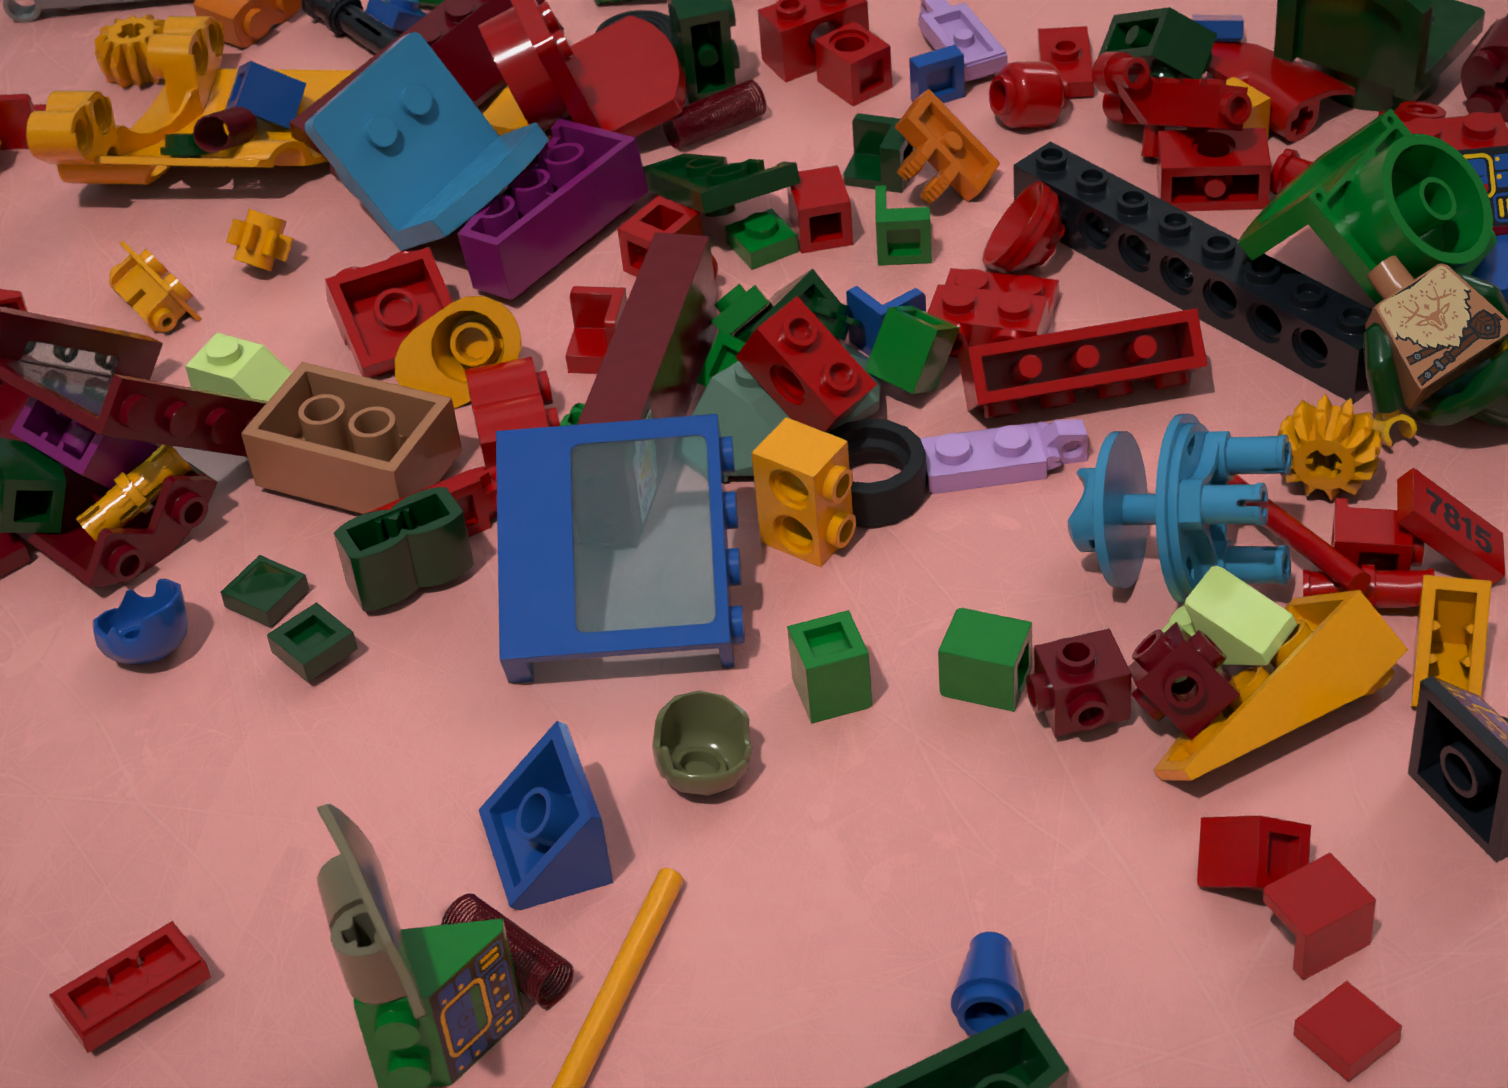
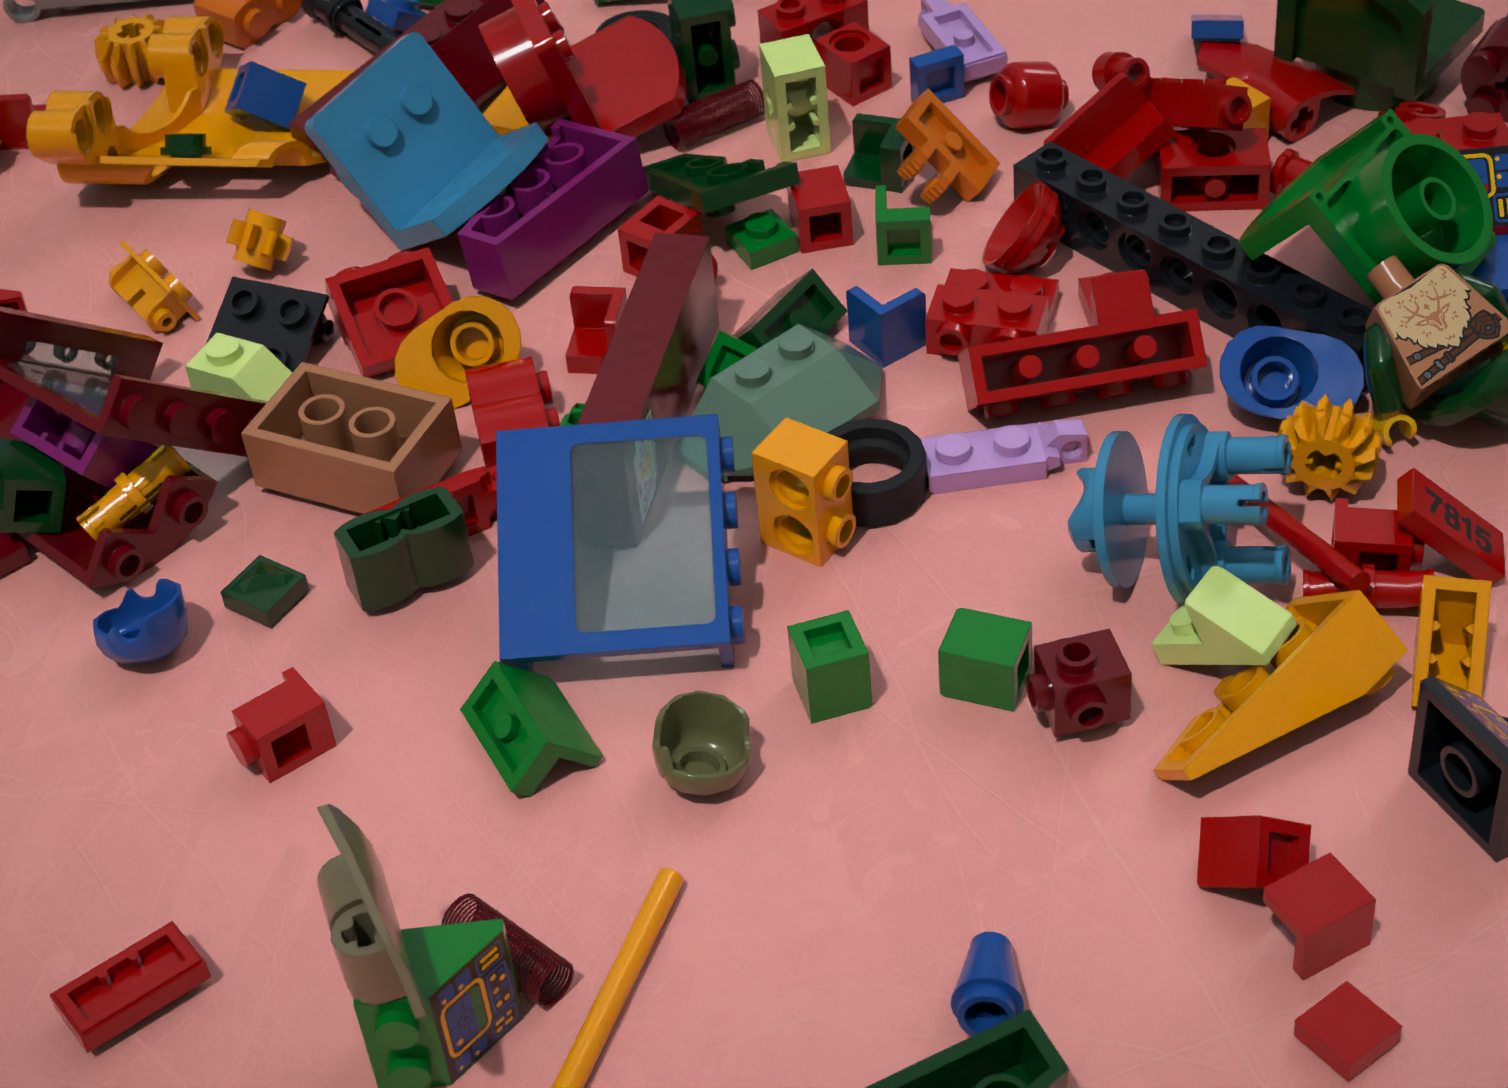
(210, 132): dark red piece -> none
(276, 317): none -> black hinge
(281, 728): none -> red brick
(312, 642): dark green plate -> none
(526, 726): none -> green panel
(547, 826): blue slope -> none
(738, 308): green plate -> none
(795, 98): none -> yellowish green brick
(805, 368): red brick -> none
(834, 317): dark green plate -> none
(912, 349): green panel -> none
(1070, 53): red plate -> none
(1115, 128): none -> red panel
(1115, 296): none -> red slope
(1165, 40): dark green brick -> none
(1181, 678): dark red brick -> none
(1278, 367): none -> blue piece

